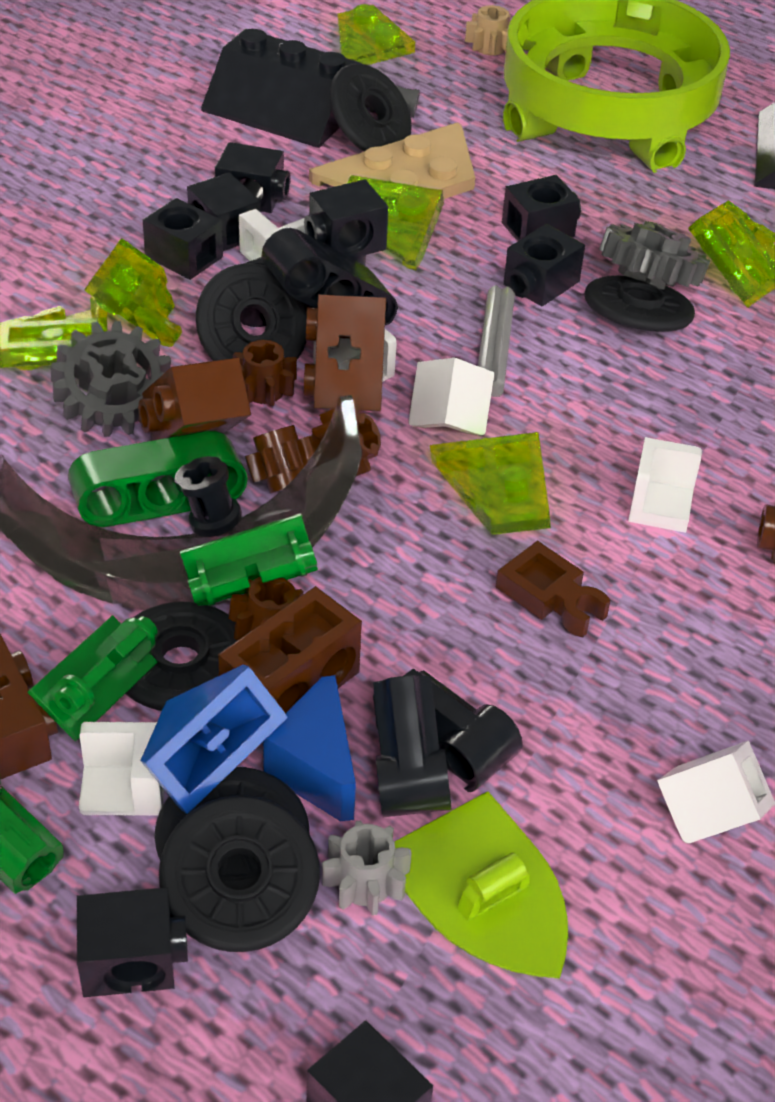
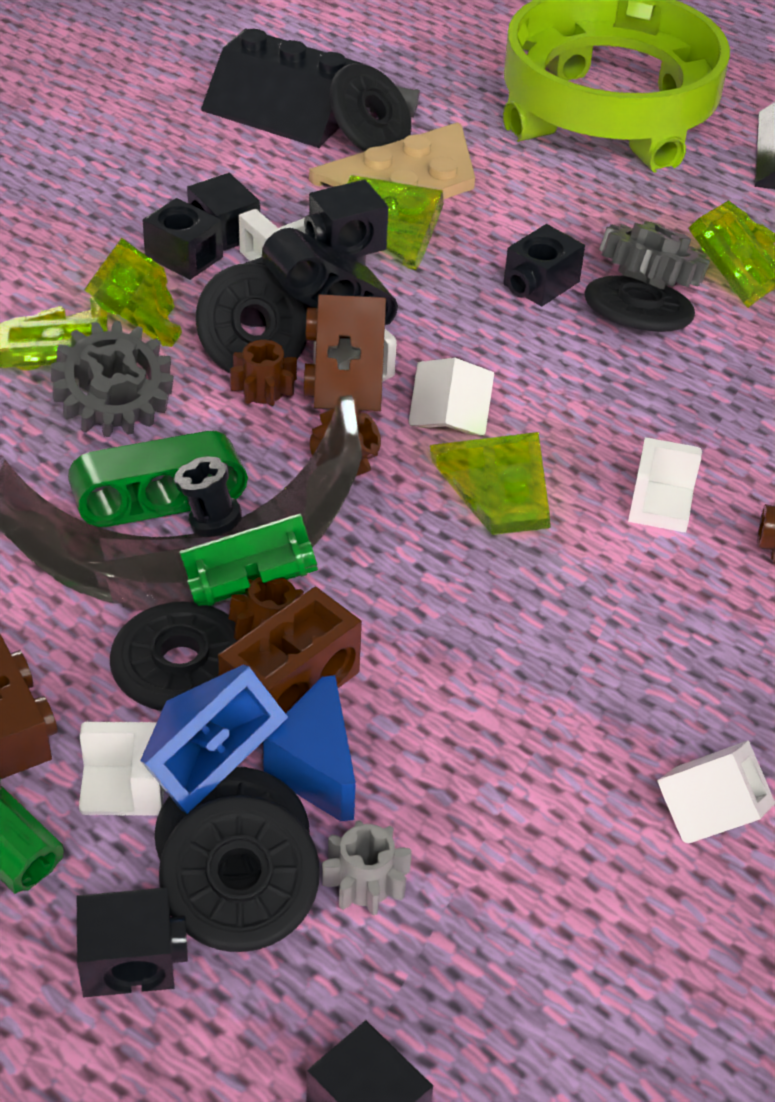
(97, 673): green hinge -> none
(195, 399): reddish brown brick -> none
(257, 164): black brick -> none
(279, 457): reddish brown gear -> none
(371, 36): clear neon green wing -> none
(411, 764): black piece -> none
(474, 739): black piece -> none
(488, 30): tan gear -> none
(488, 888): lime shield -> none
(496, 335): light grey axle -> none
(540, 202): black brick -> none
(550, 583): reddish brown plate -> none

